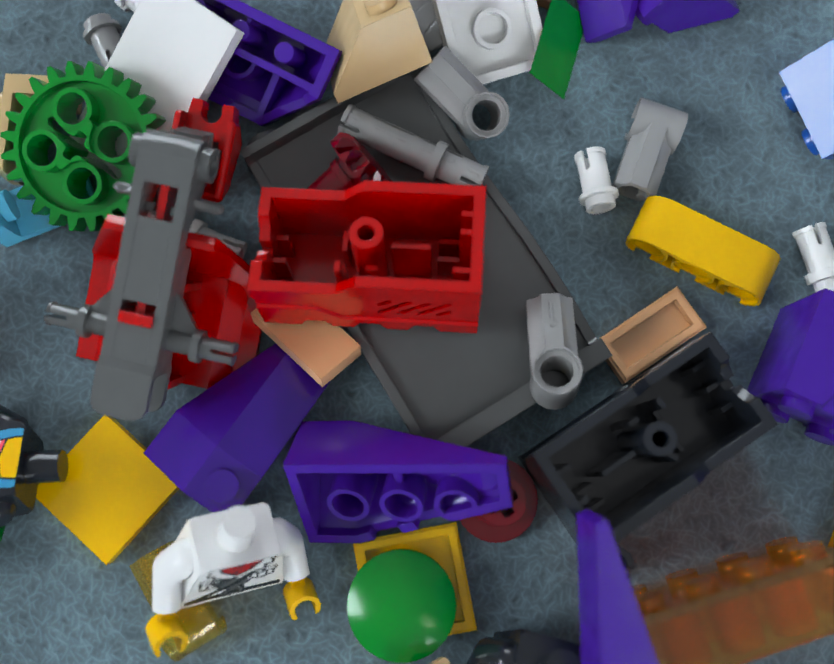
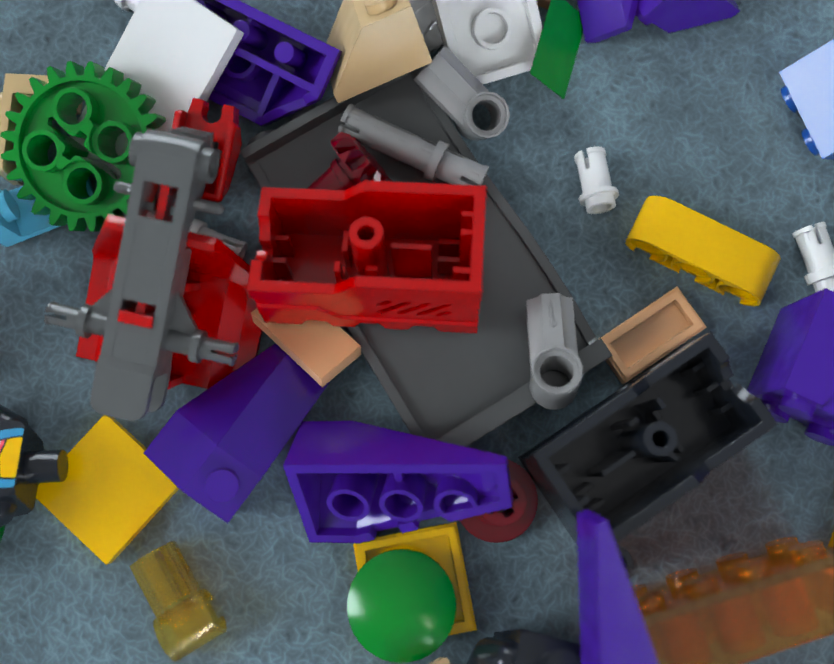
(103, 35): light grey pin -> none
(226, 557): white torso -> none
(648, 147): light grey piece -> none

